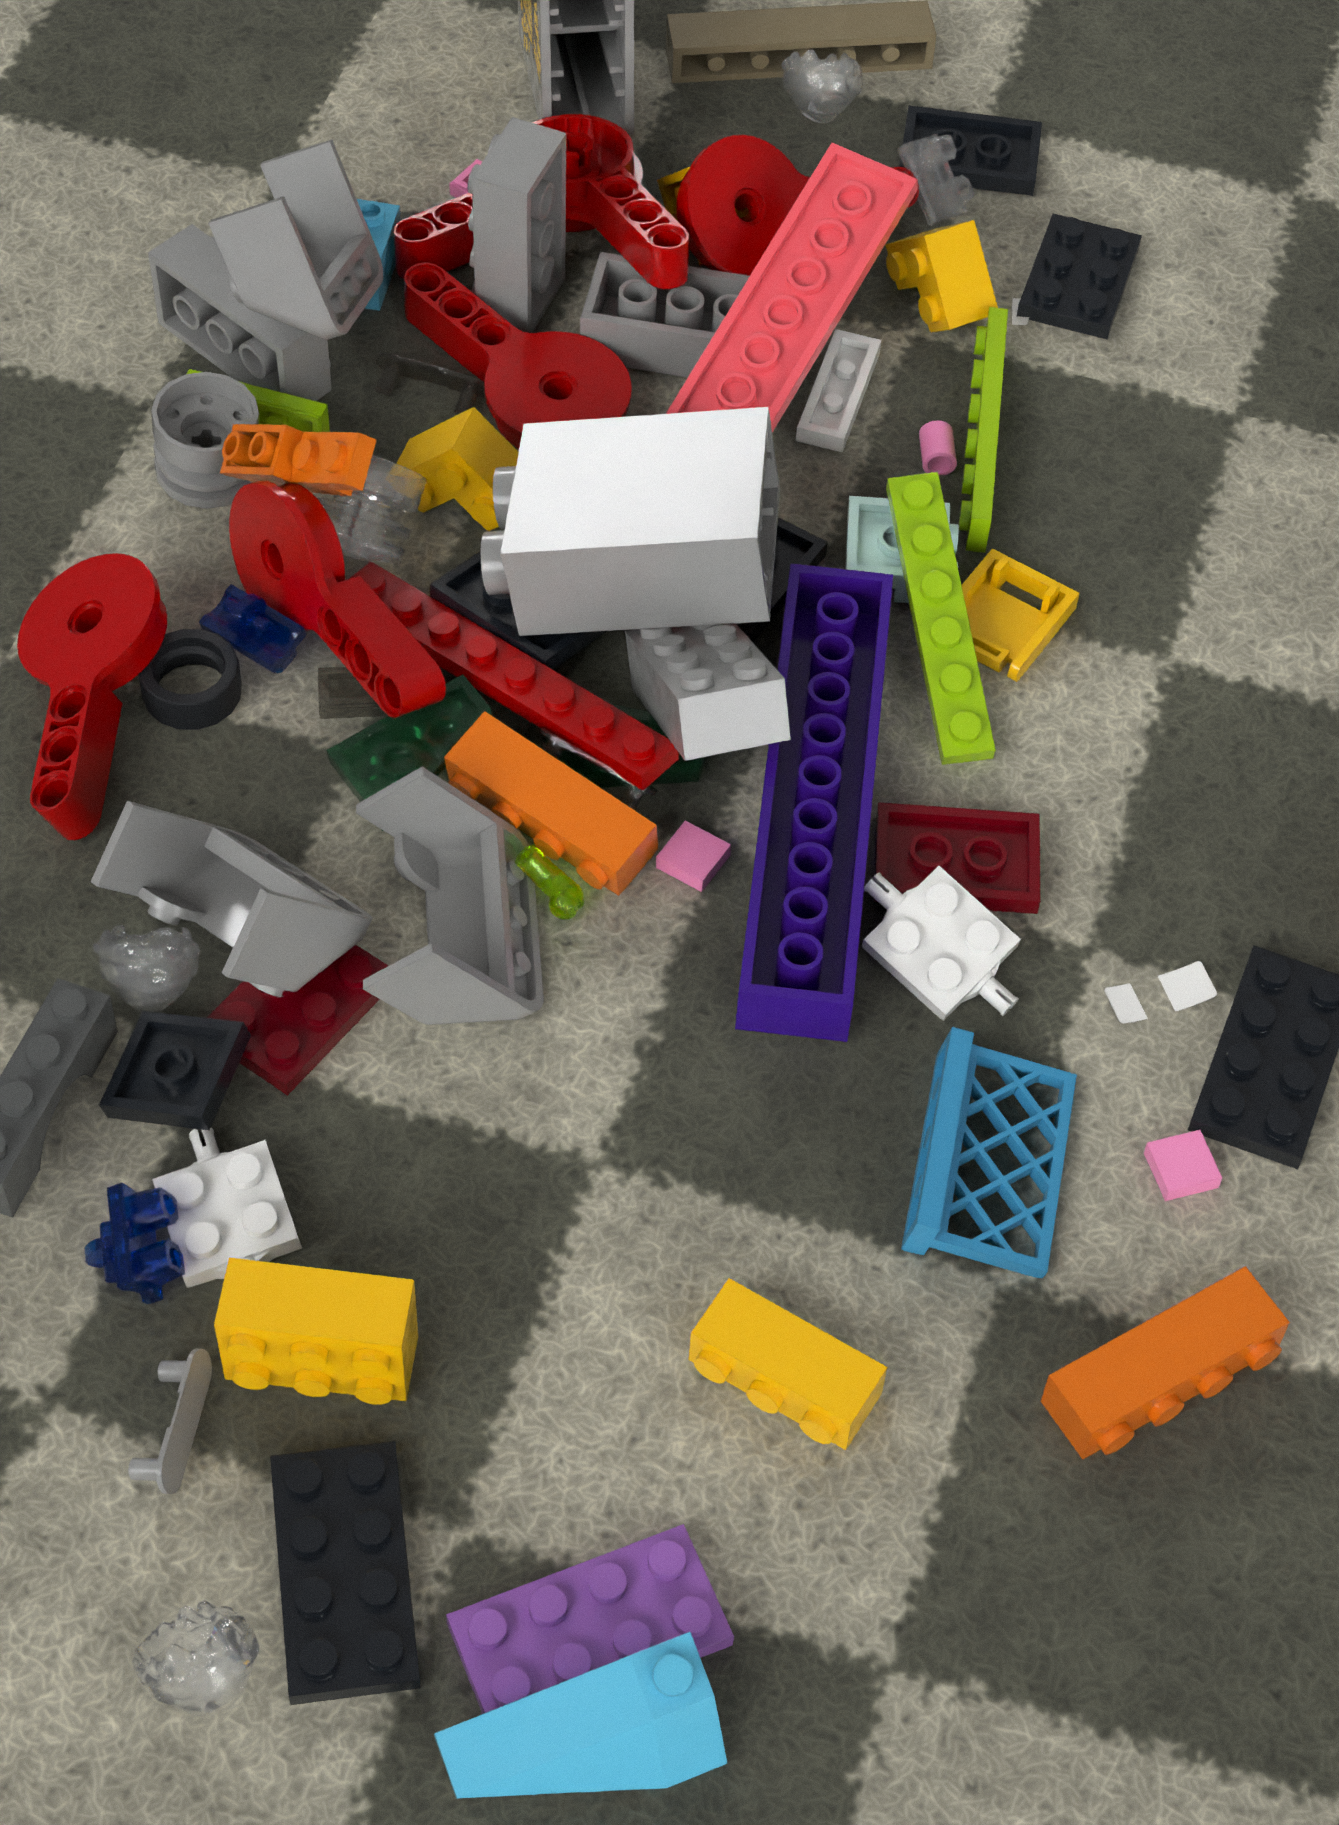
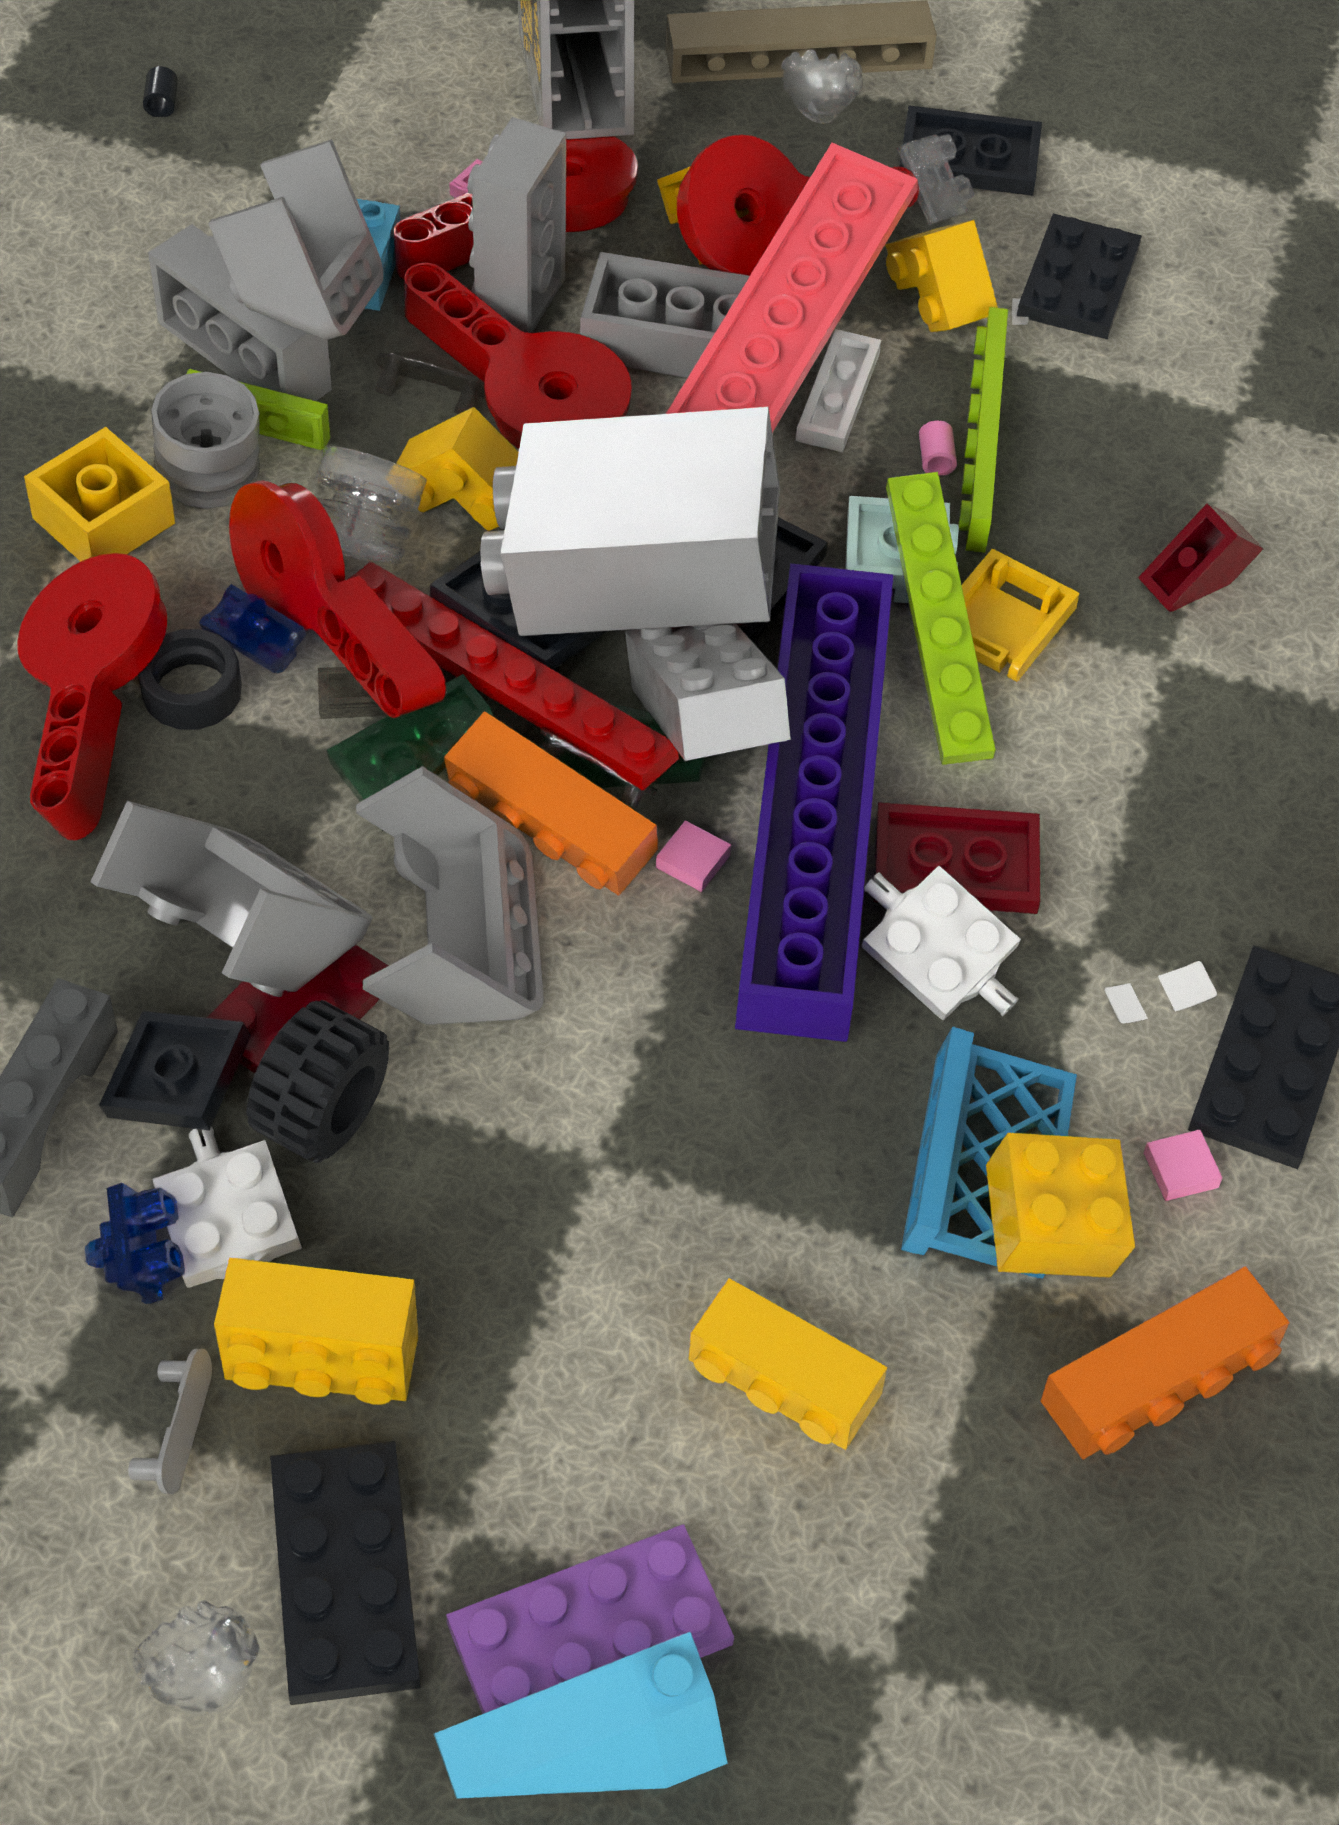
(100, 497): none -> yellow brick
(148, 968): clear hair -> none
(160, 92): none -> black hinge
(282, 454): orange slope -> none
(317, 1081): none -> black tyre
(564, 892): clear neon green arm -> none
(608, 193): red beam -> none
(1059, 1205): none -> yellow brick
(1200, 559): none -> dark red slope

